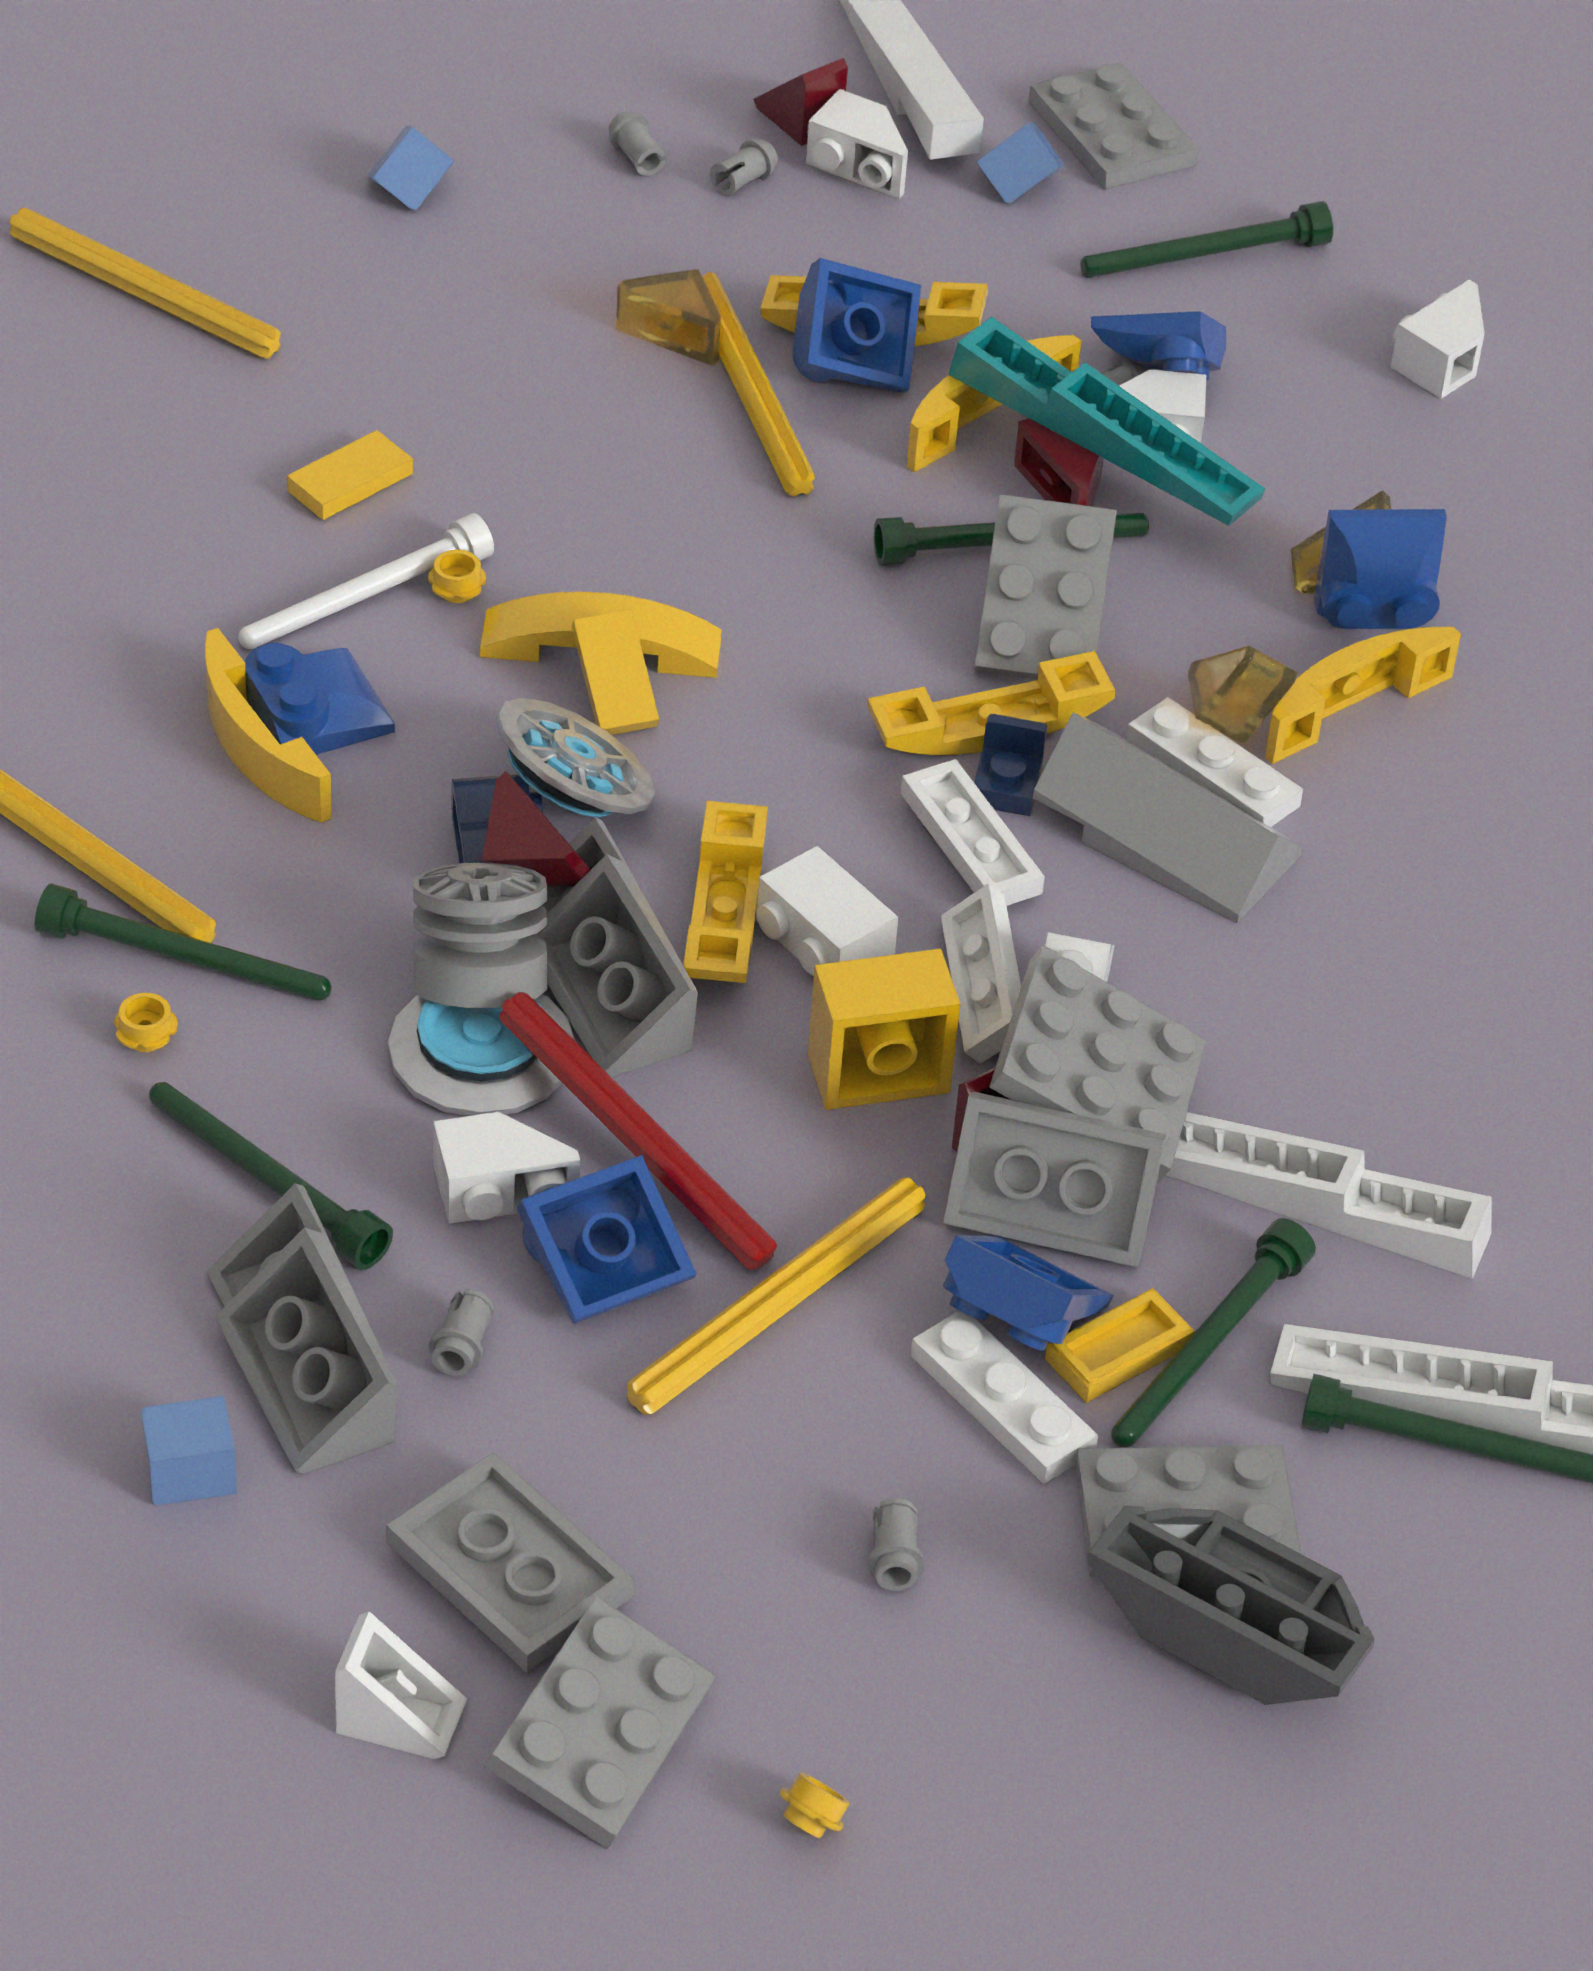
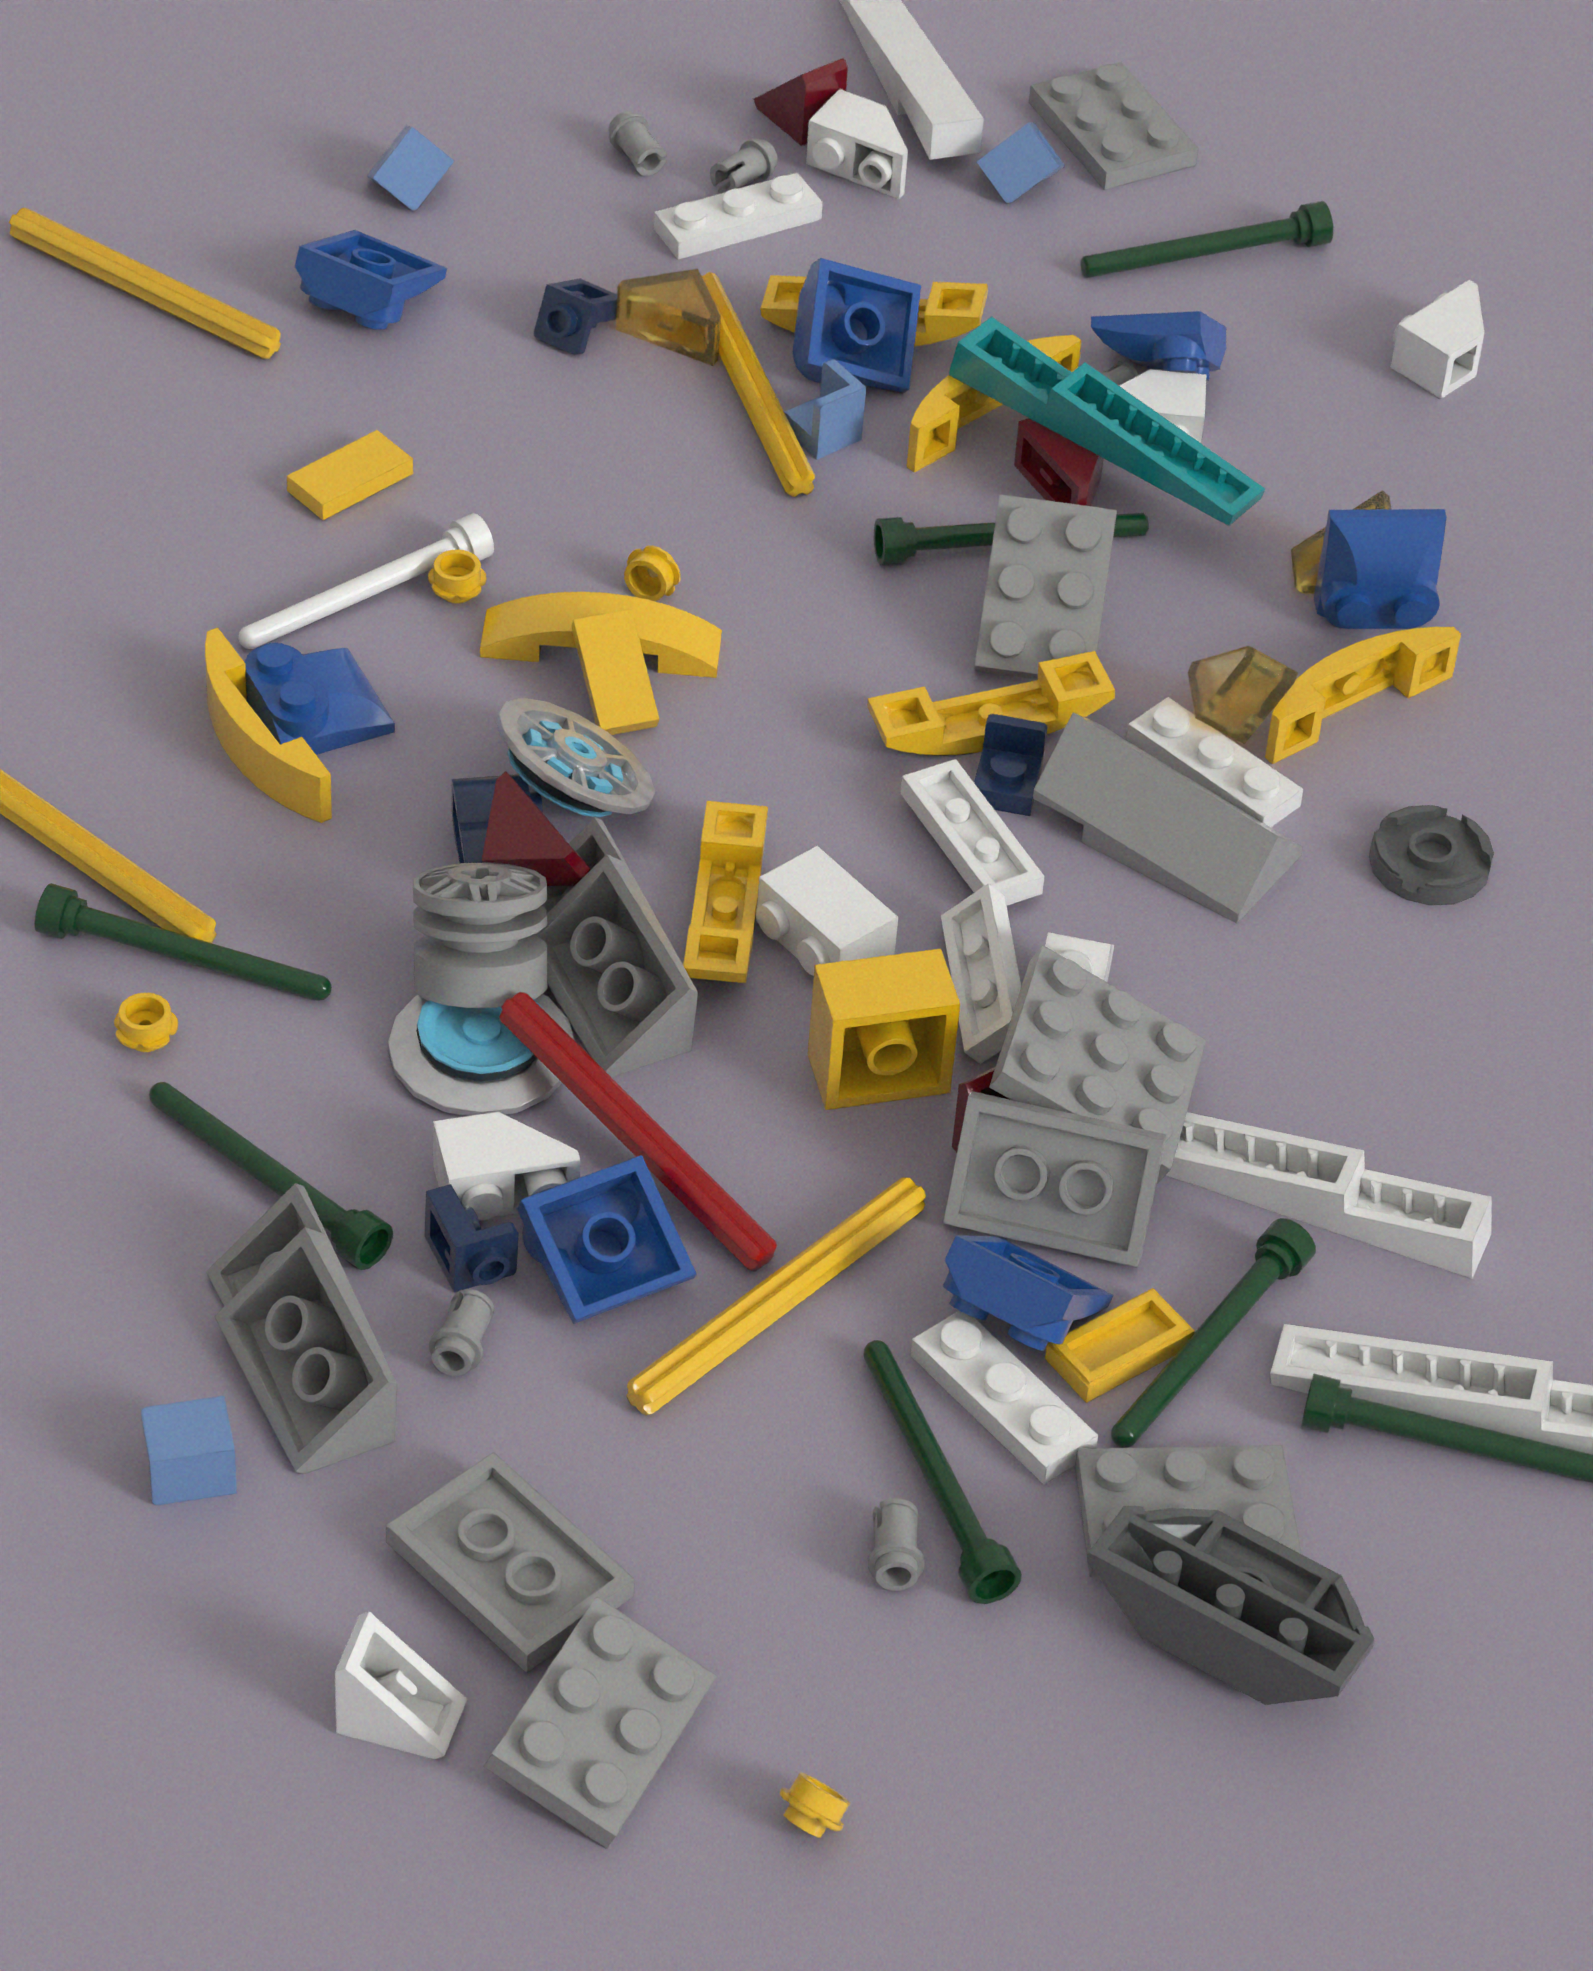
(364, 276): none -> blue slope
(460, 1246): none -> dark blue bracket
(571, 311): none -> dark blue bracket
(651, 573): none -> yellow plate
(737, 215): none -> white plate
(833, 417): none -> medium blue panel
(985, 1566): none -> dark green piece
(1431, 855): none -> dark grey tile

